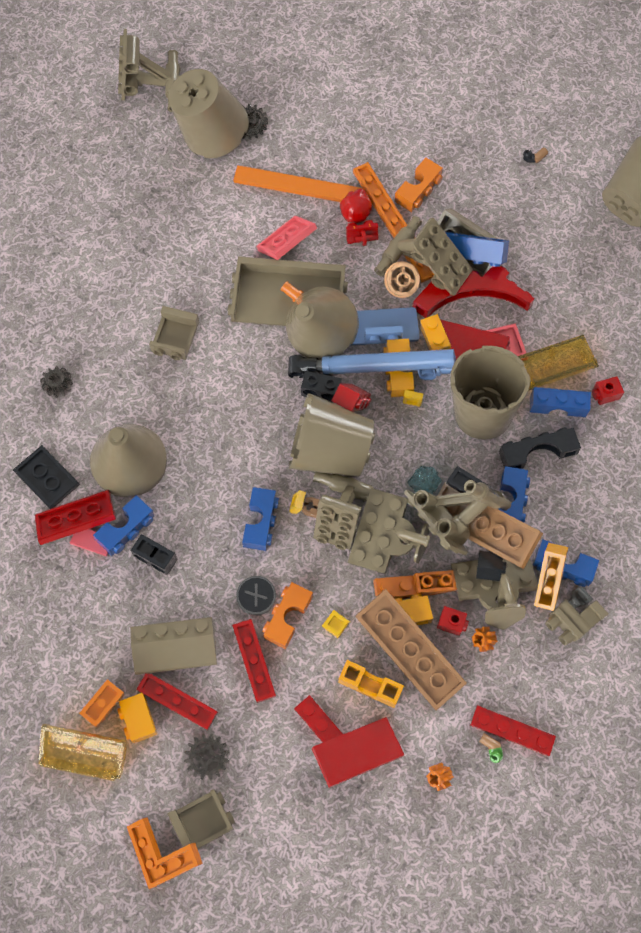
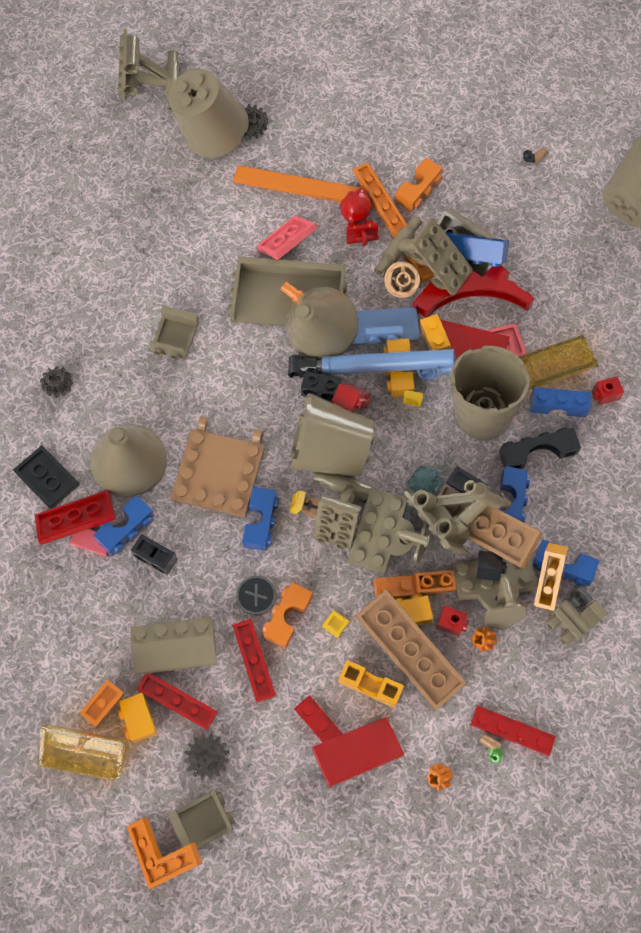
(218, 471): none -> medium nougat plate

